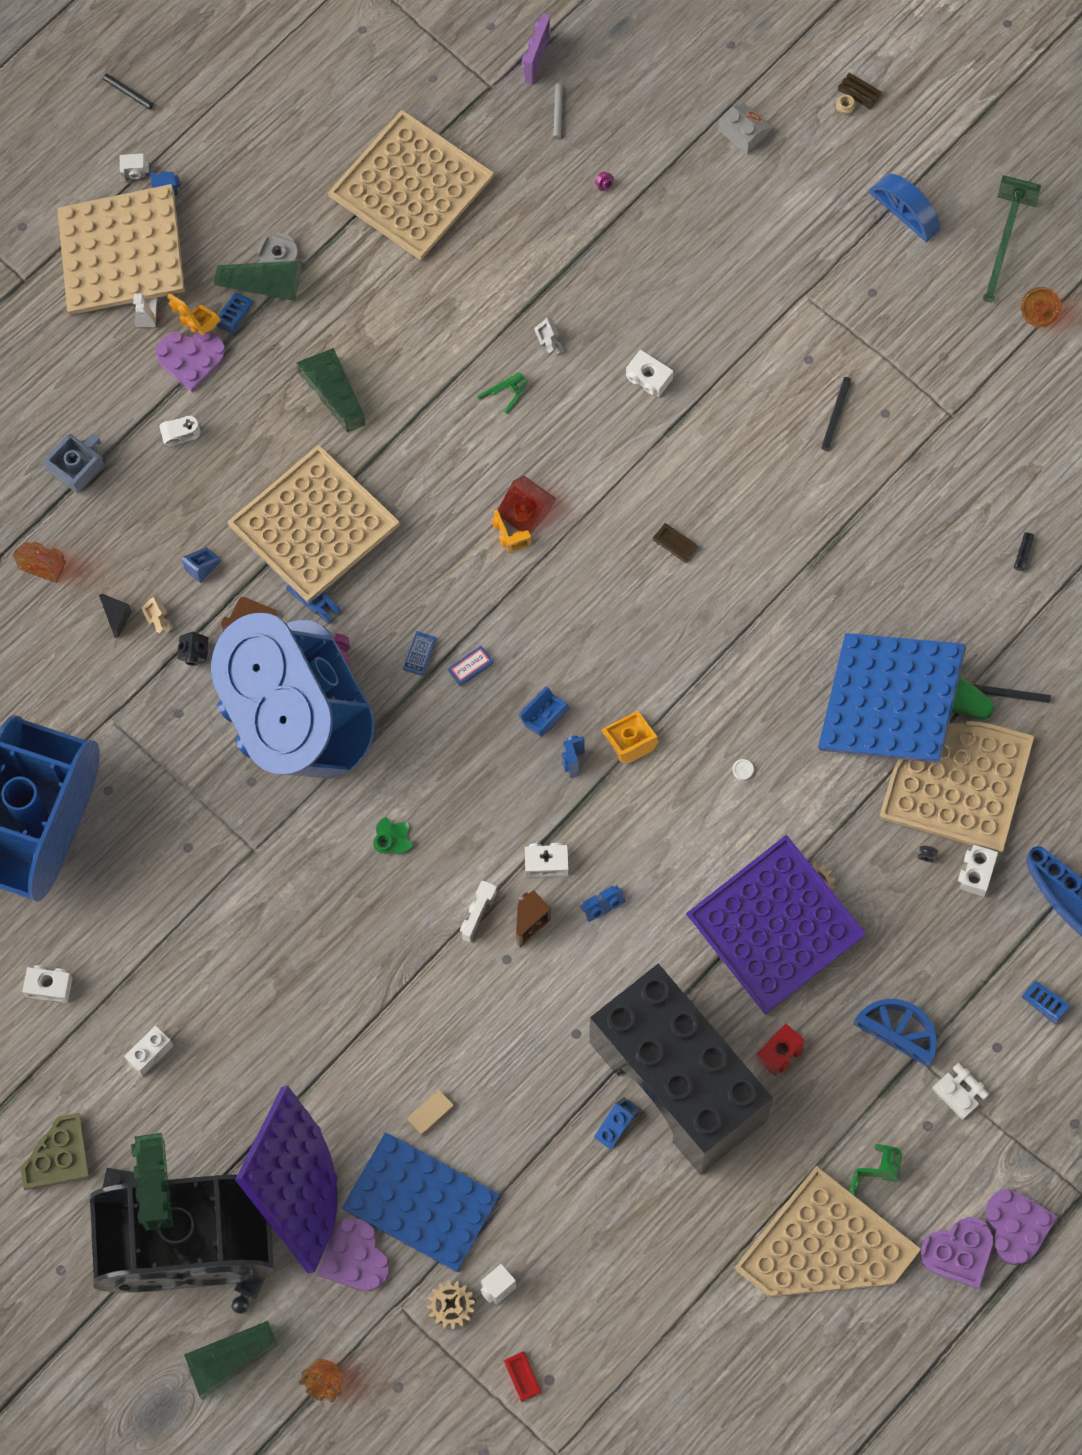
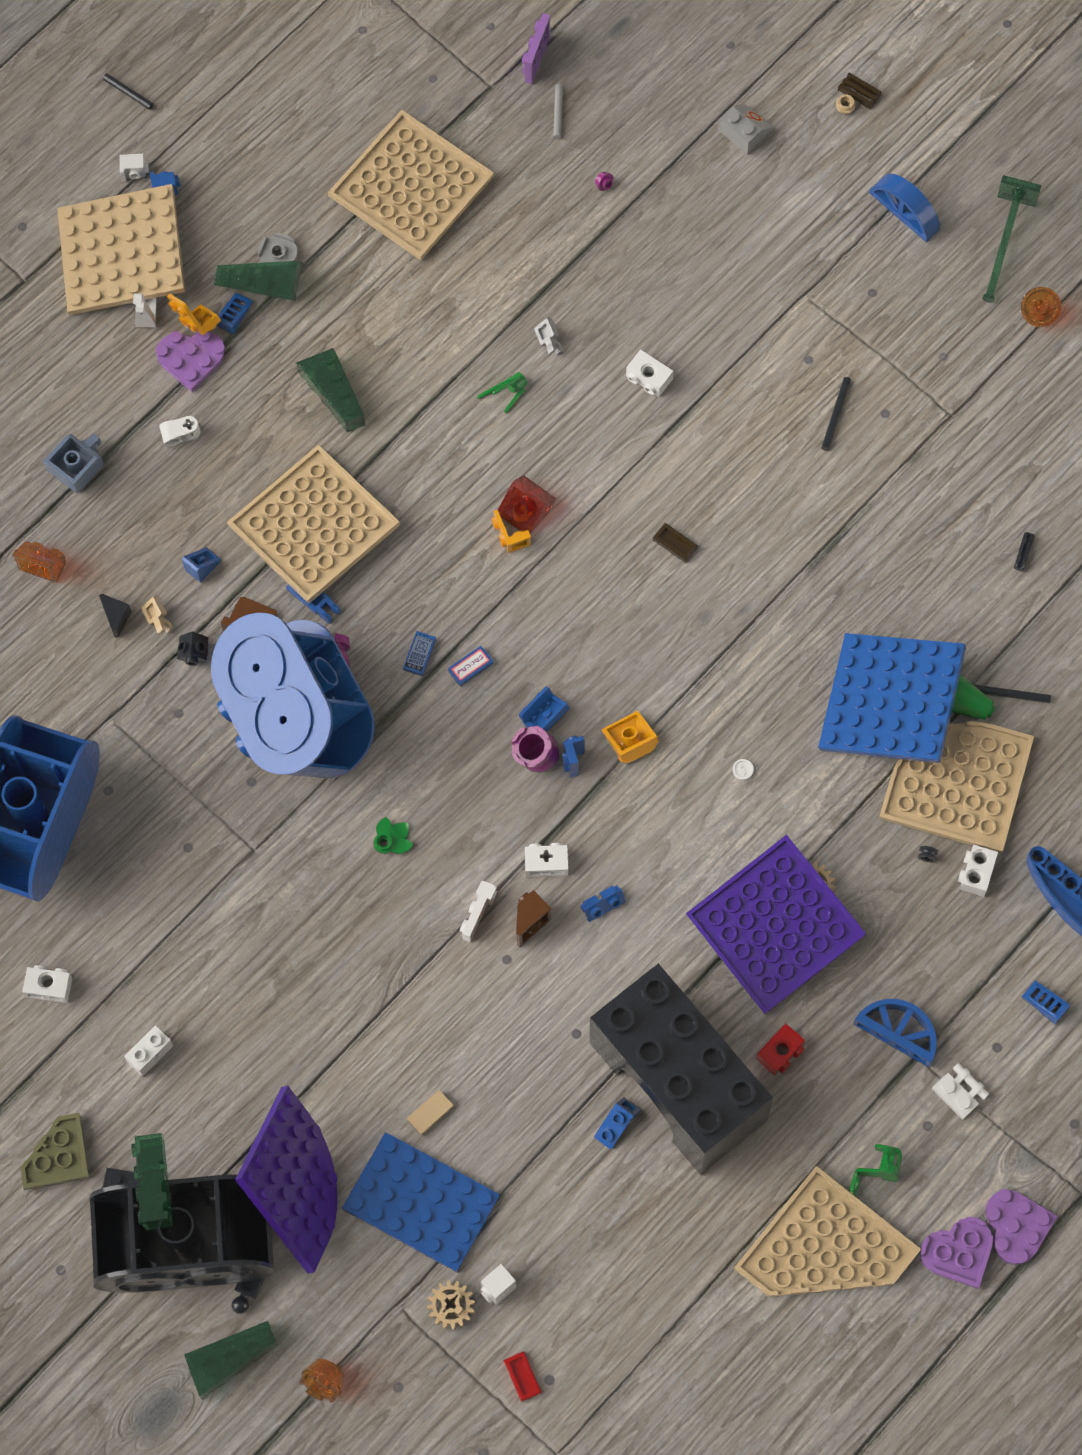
(353, 1257): medium lavender plate -> none
(535, 749): none -> magenta tile

